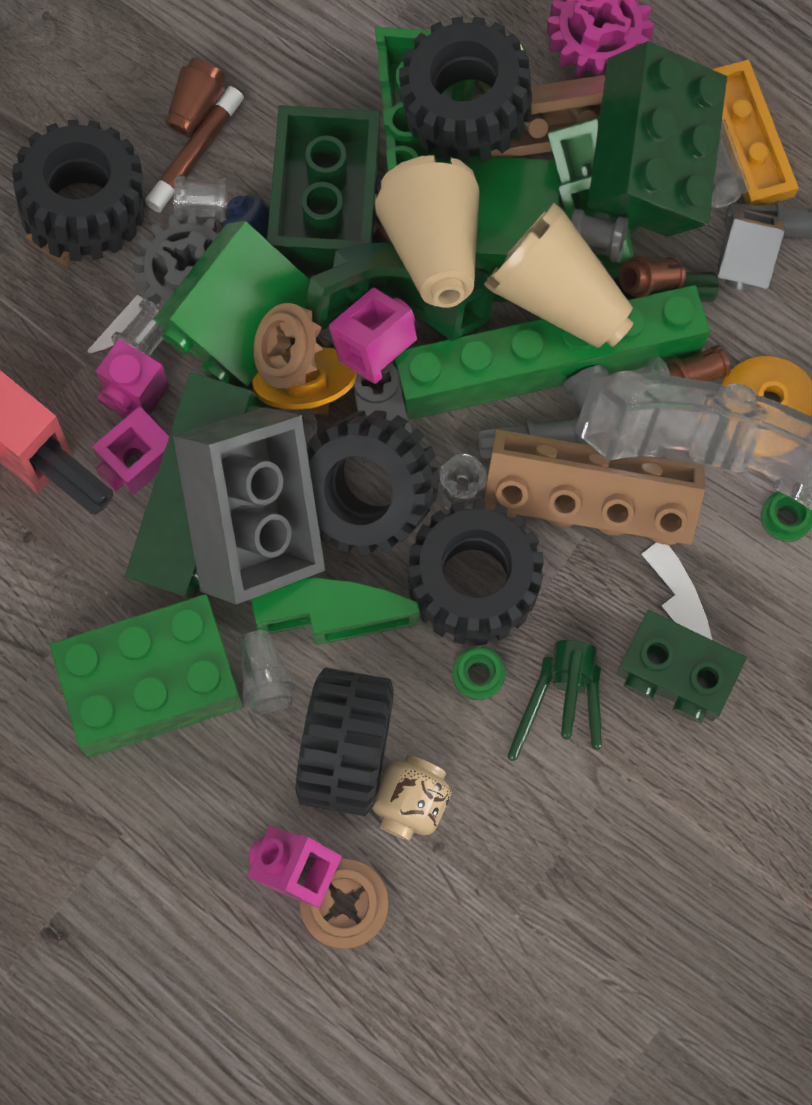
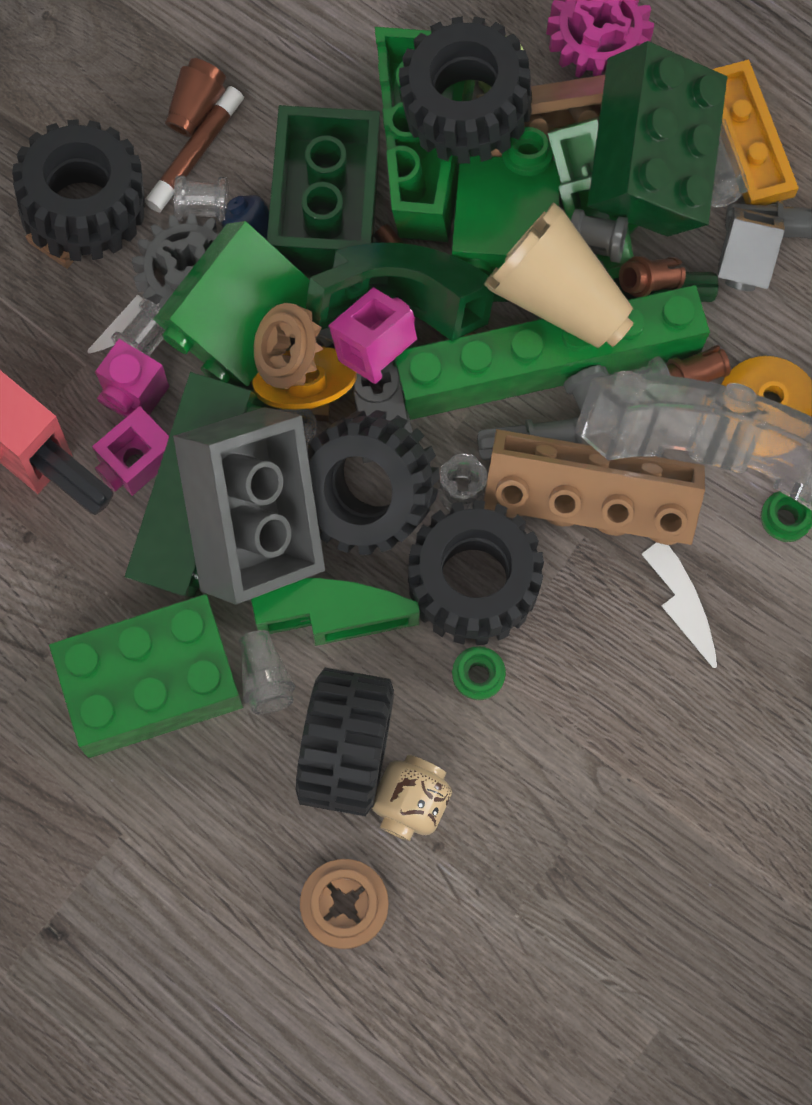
(280, 858): dark pink brick -> none
(433, 225): tan cone -> none
(529, 154): none -> green plate
(572, 670): dark green plant -> none
(680, 667): dark green brick -> none

